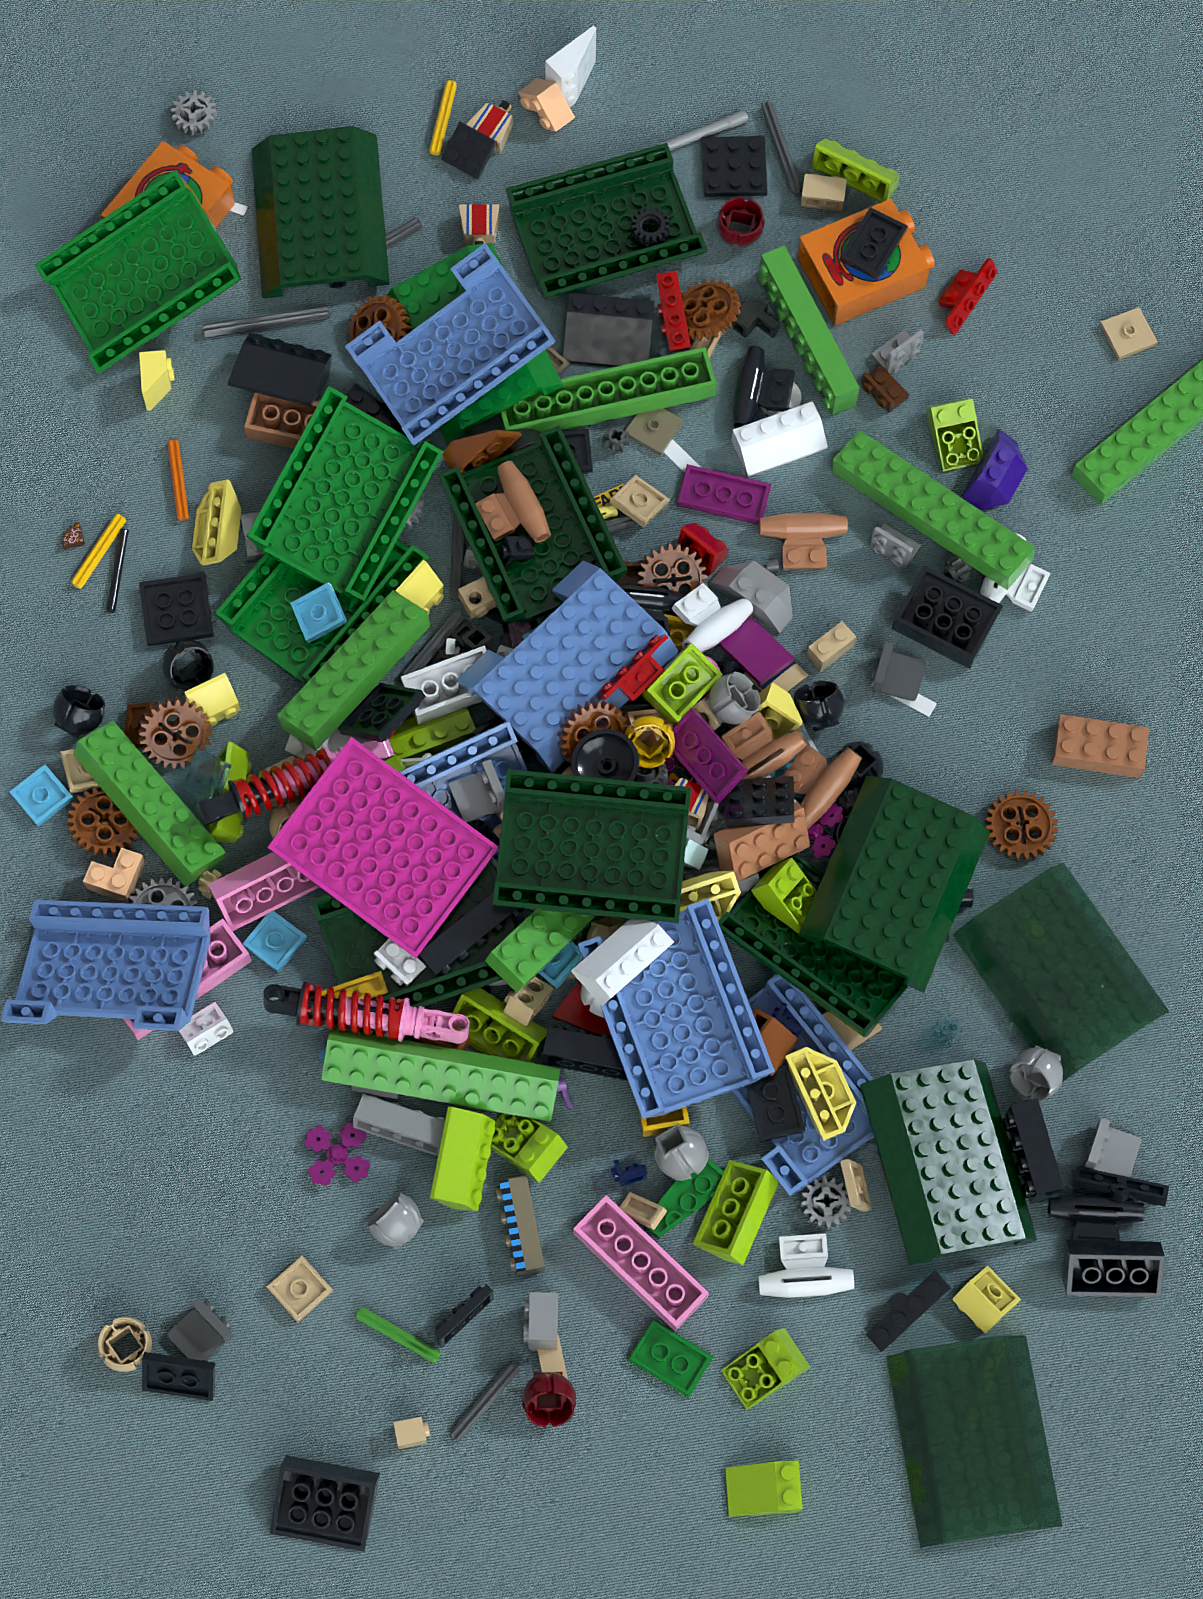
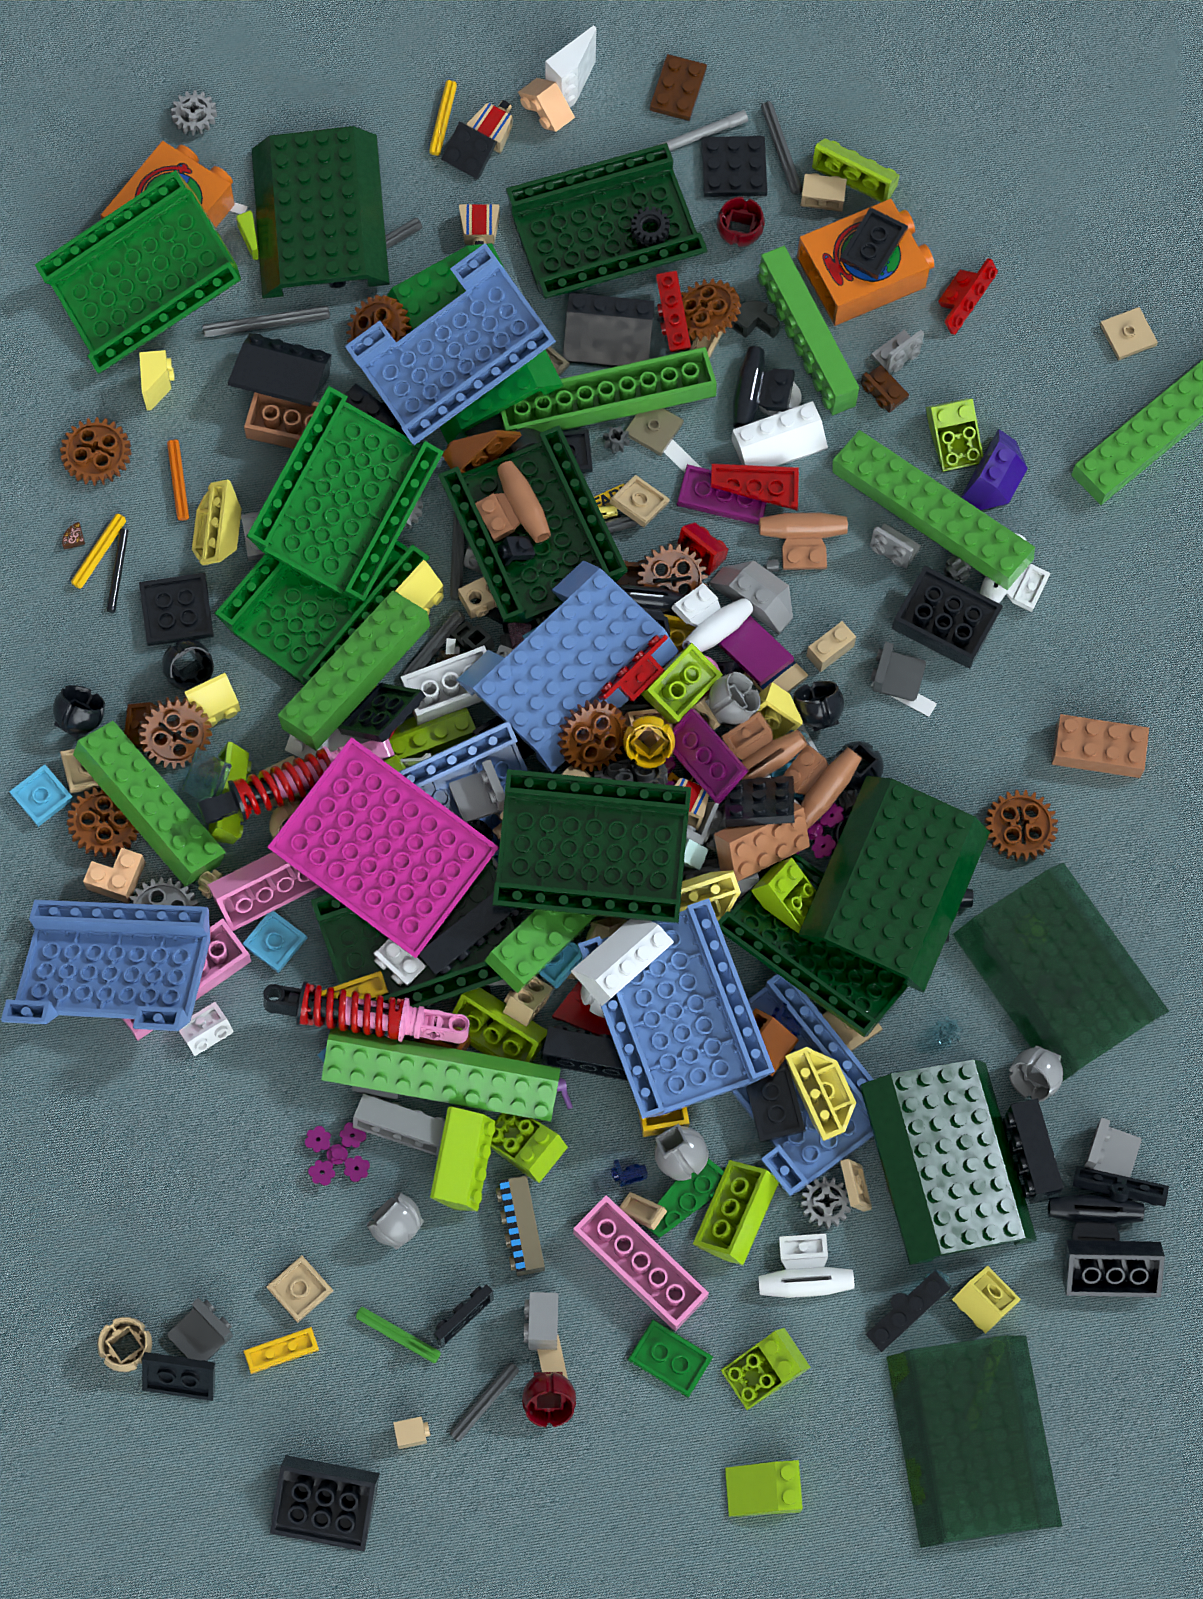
(89, 468): none -> dark orange gear
(247, 229): none -> lime slope
(281, 1350): none -> yellow tile
(318, 612): medium azure plate -> none
(605, 748): black dish -> none
(678, 87): none -> reddish brown plate
(761, 483): none -> red wing

